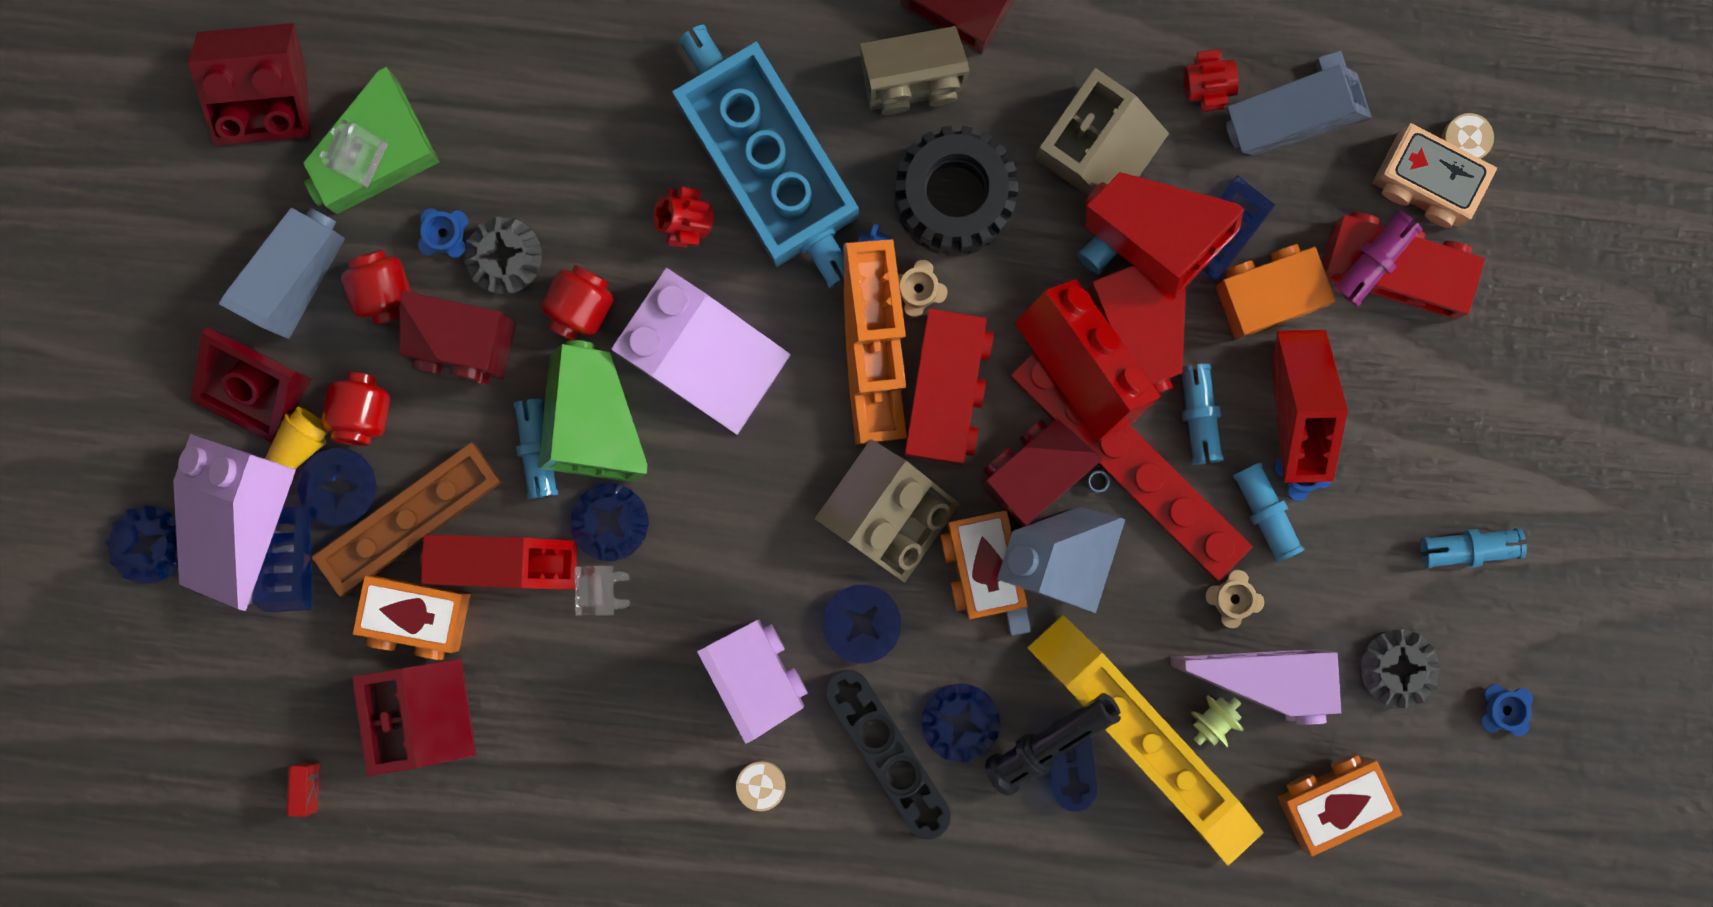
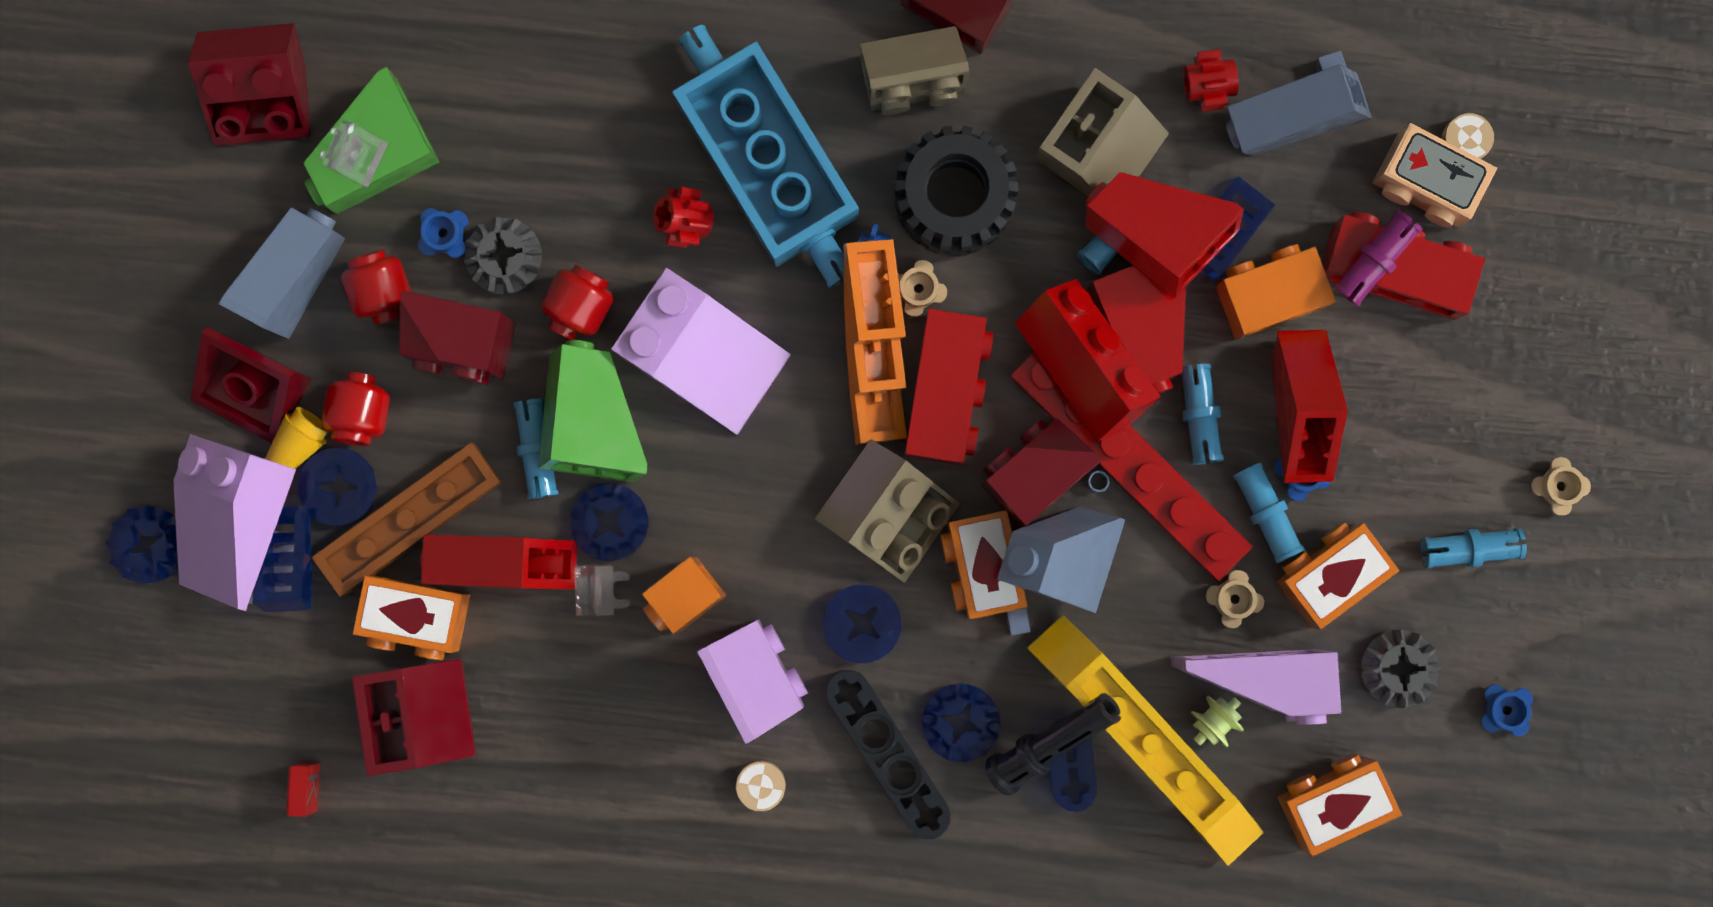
(682, 596): none -> orange brick
(1336, 574): none -> brick
(1575, 486): none -> tan plate

